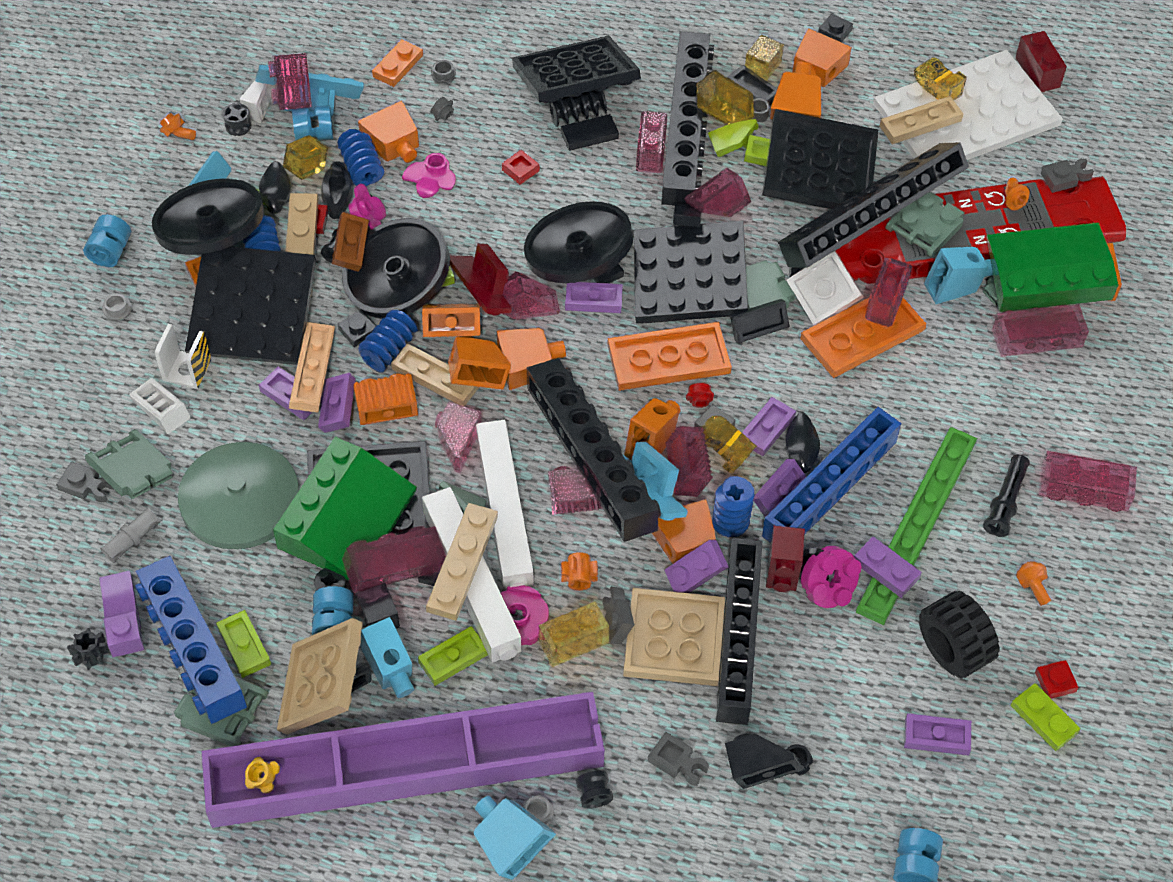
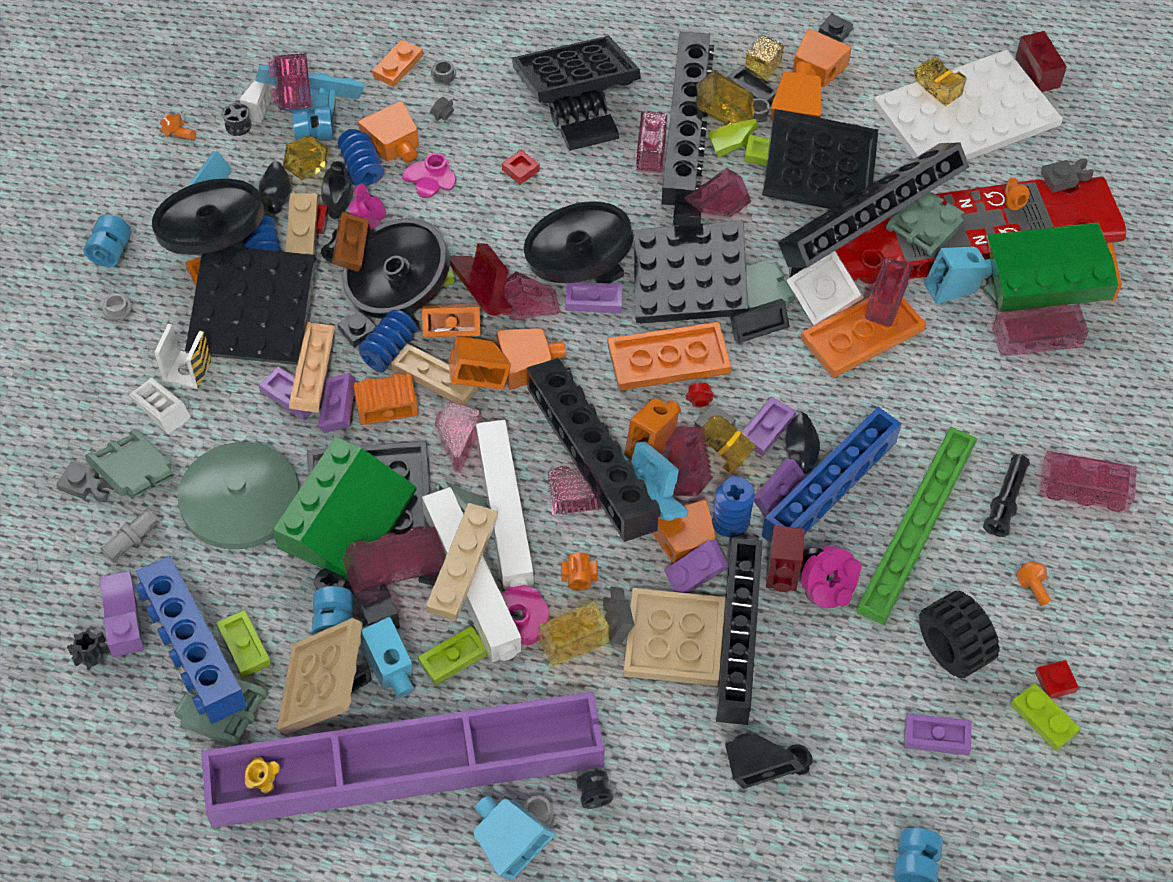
(674, 757): dark grey plate -> none
(887, 567): medium lavender plate -> none
(921, 120): tan plate -> none

